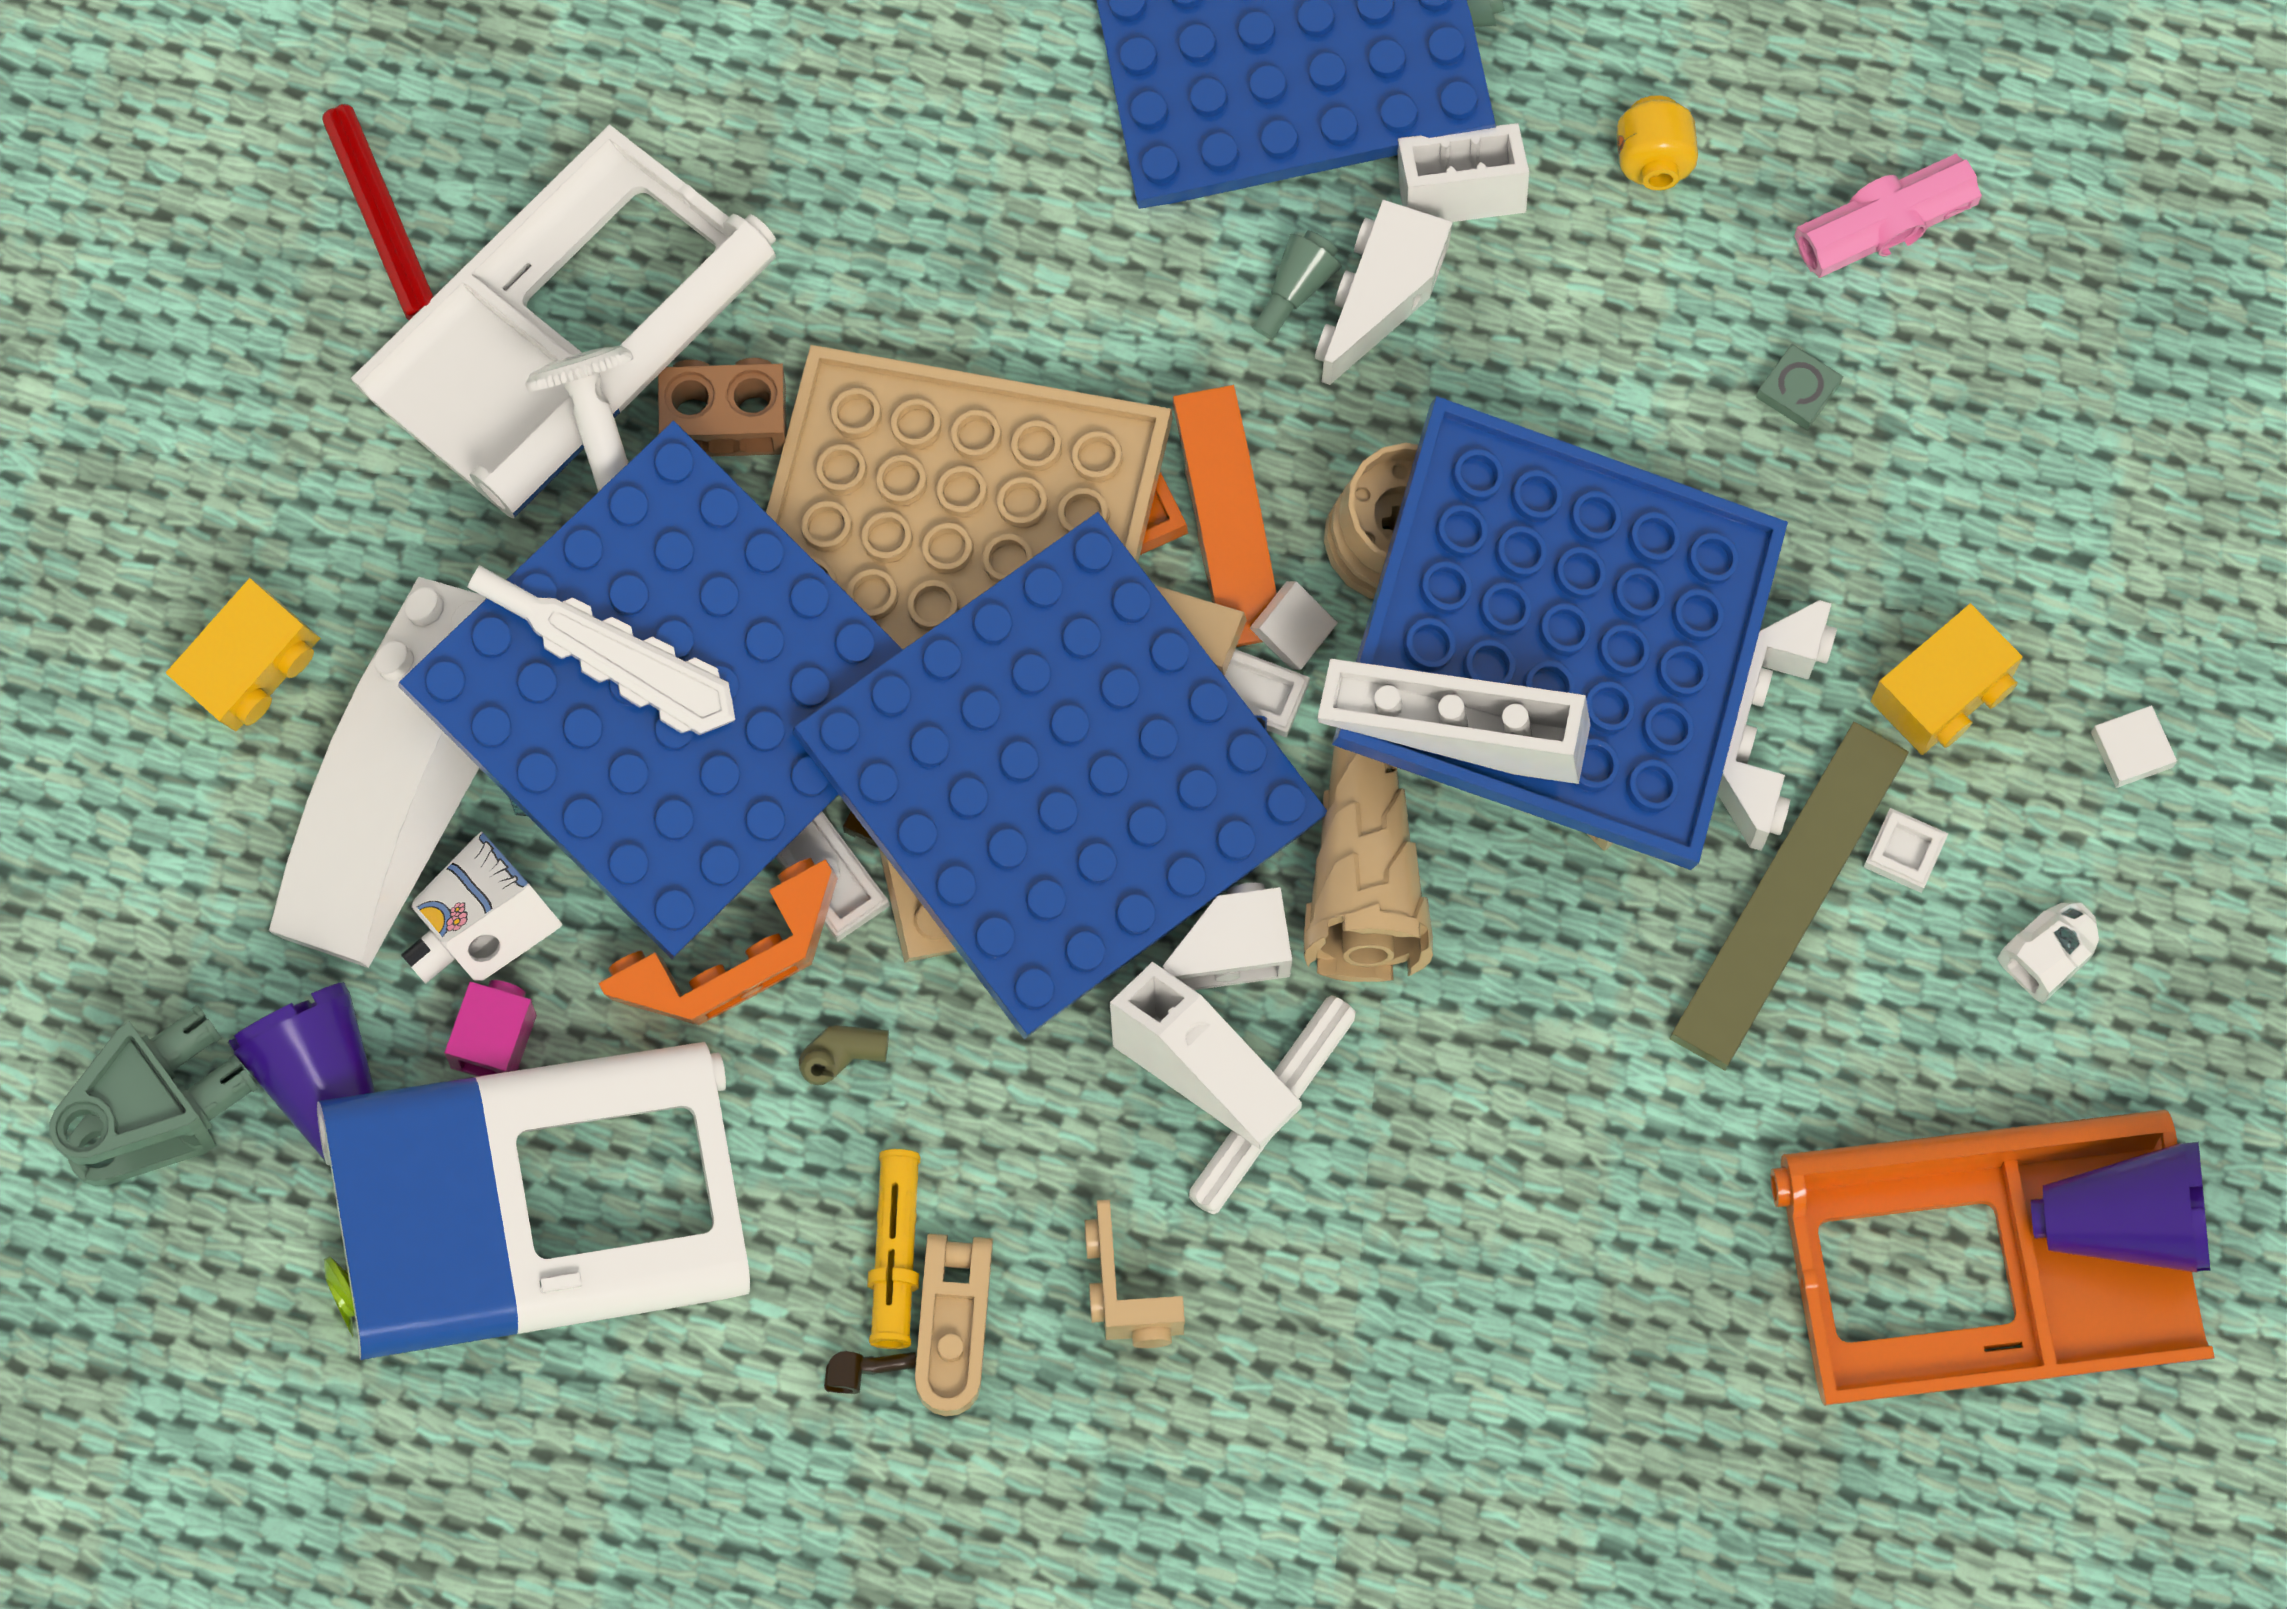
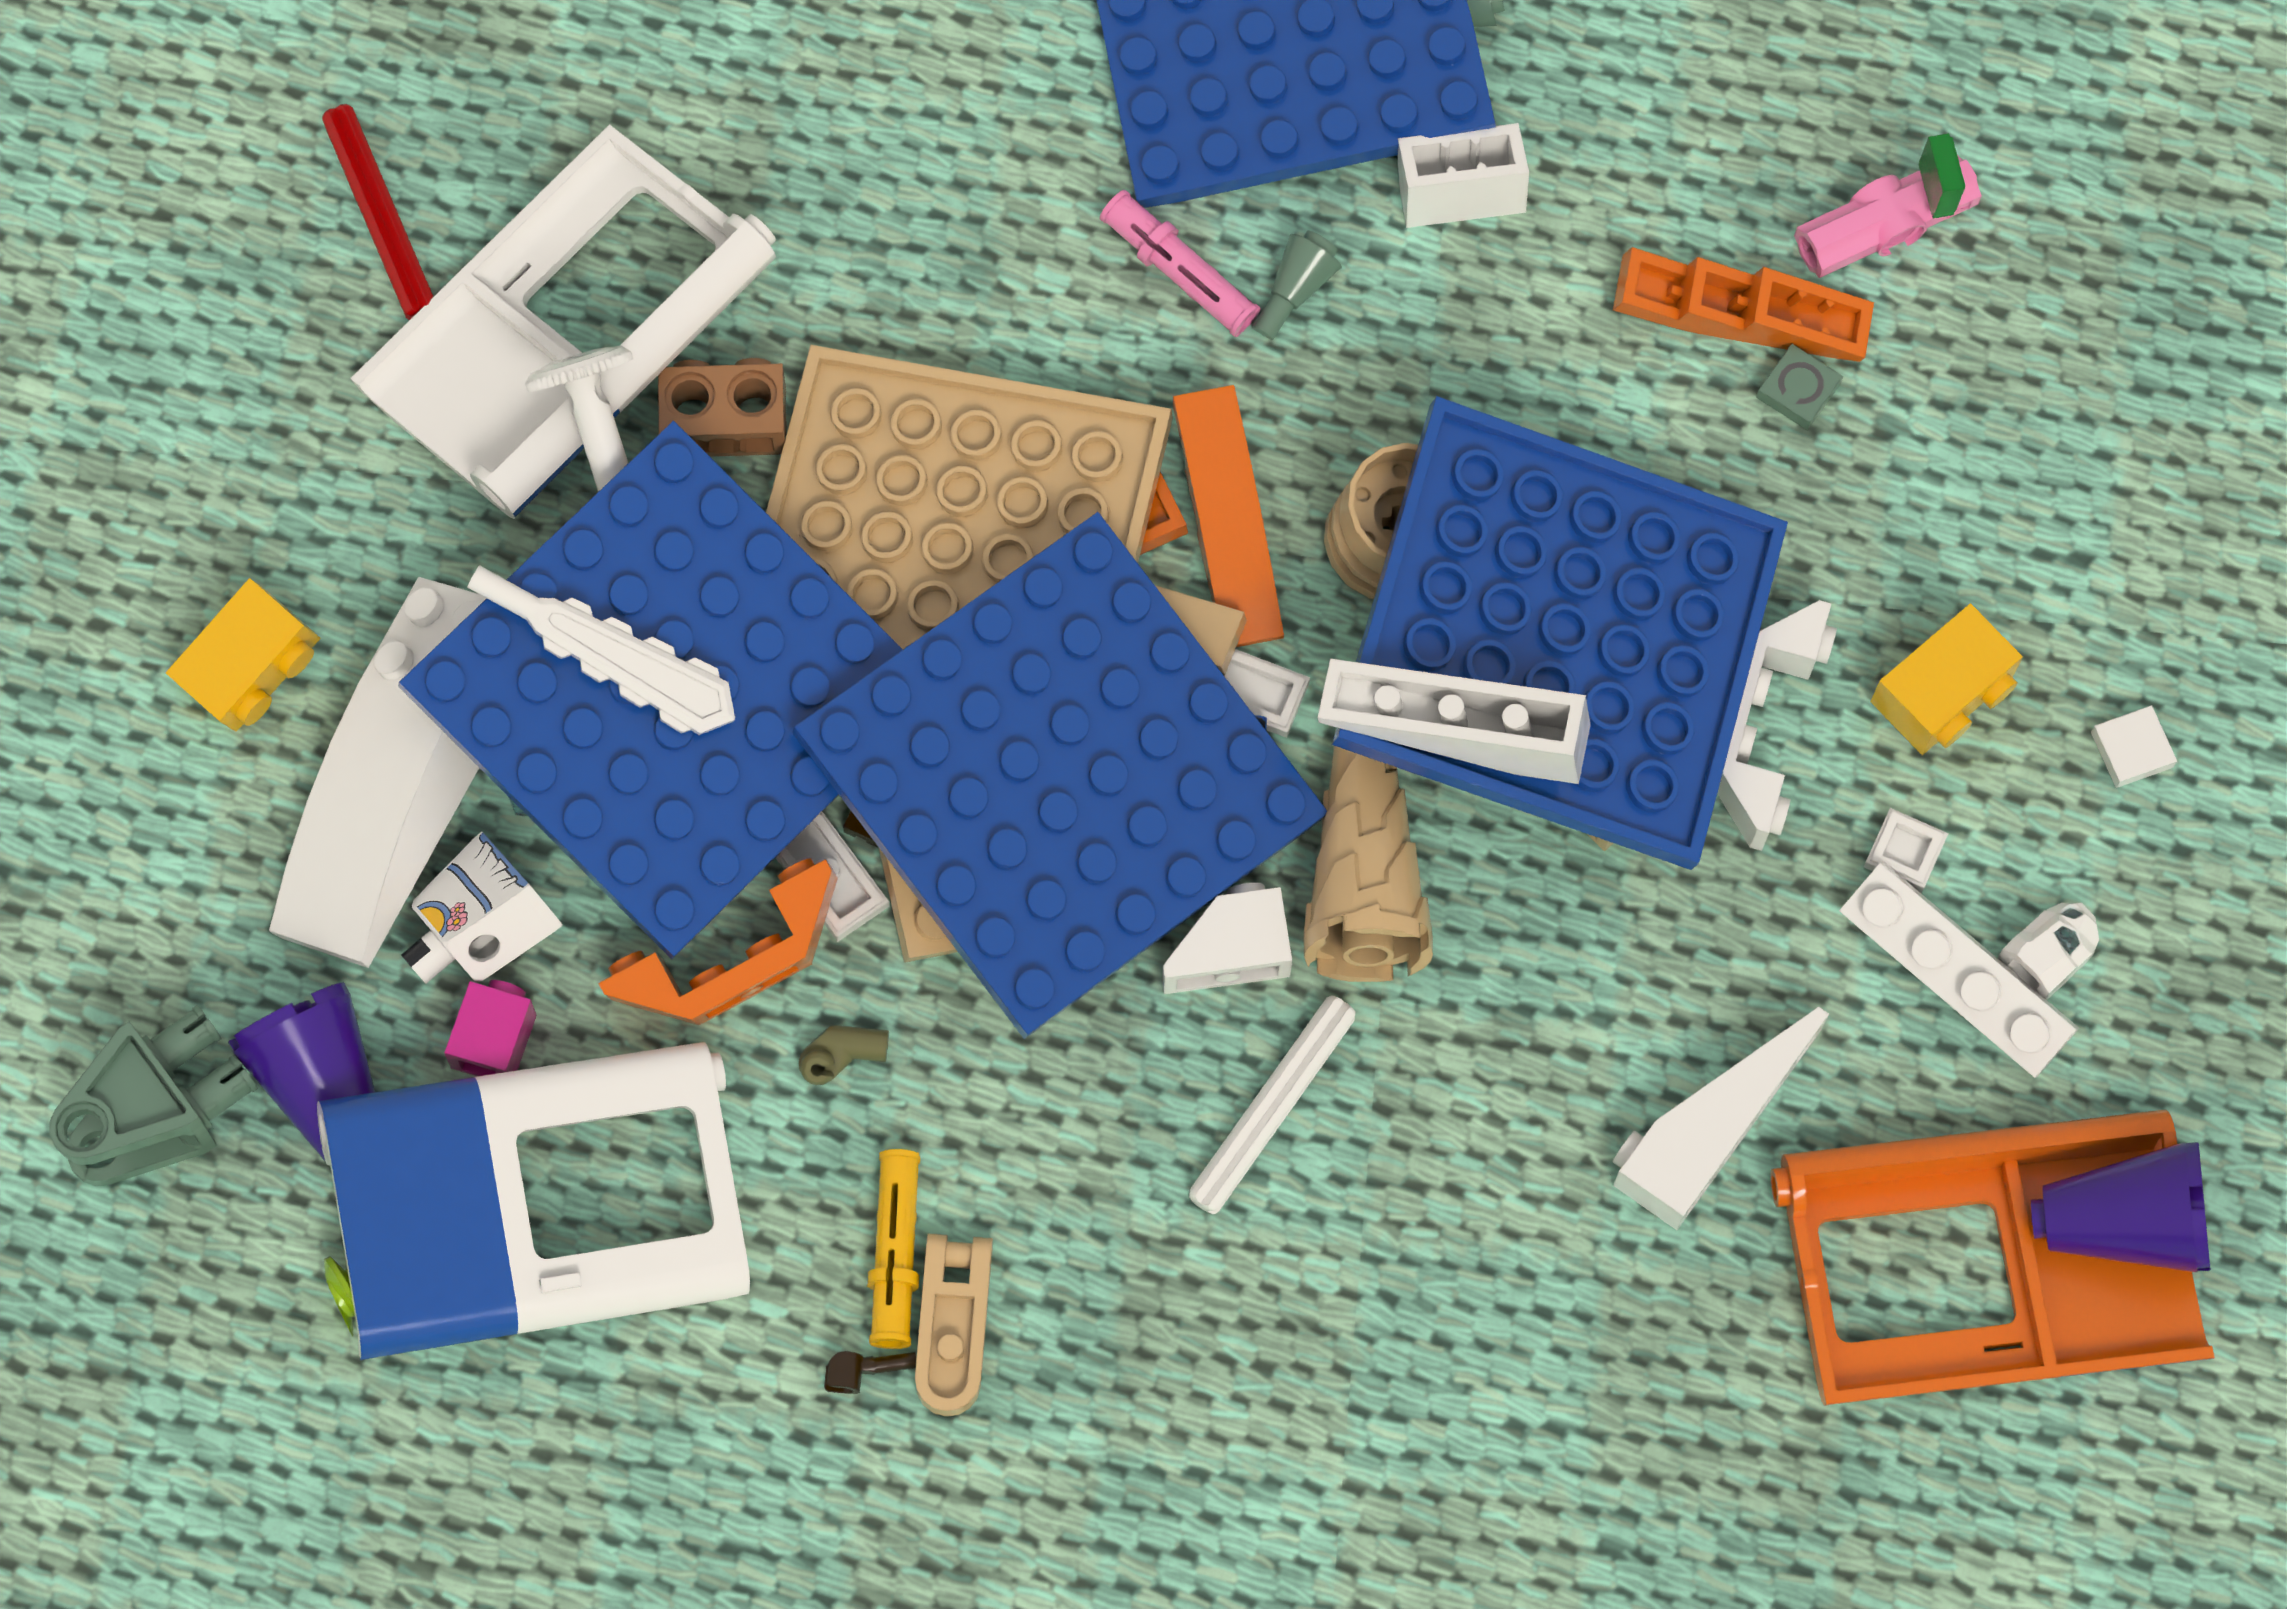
(1145, 1320): tan bracket -> none
(1160, 246): none -> bright pink pin
(1199, 1055): white slope -> none
(1293, 625): white tile -> none
(1394, 278): white slope -> none
(1657, 140): yellow head -> none
(1696, 1138): none -> white slope
(1742, 306): none -> orange slope
(1789, 896): olive tile -> none
(1941, 175): none -> green tile
(1959, 969): none -> white plate

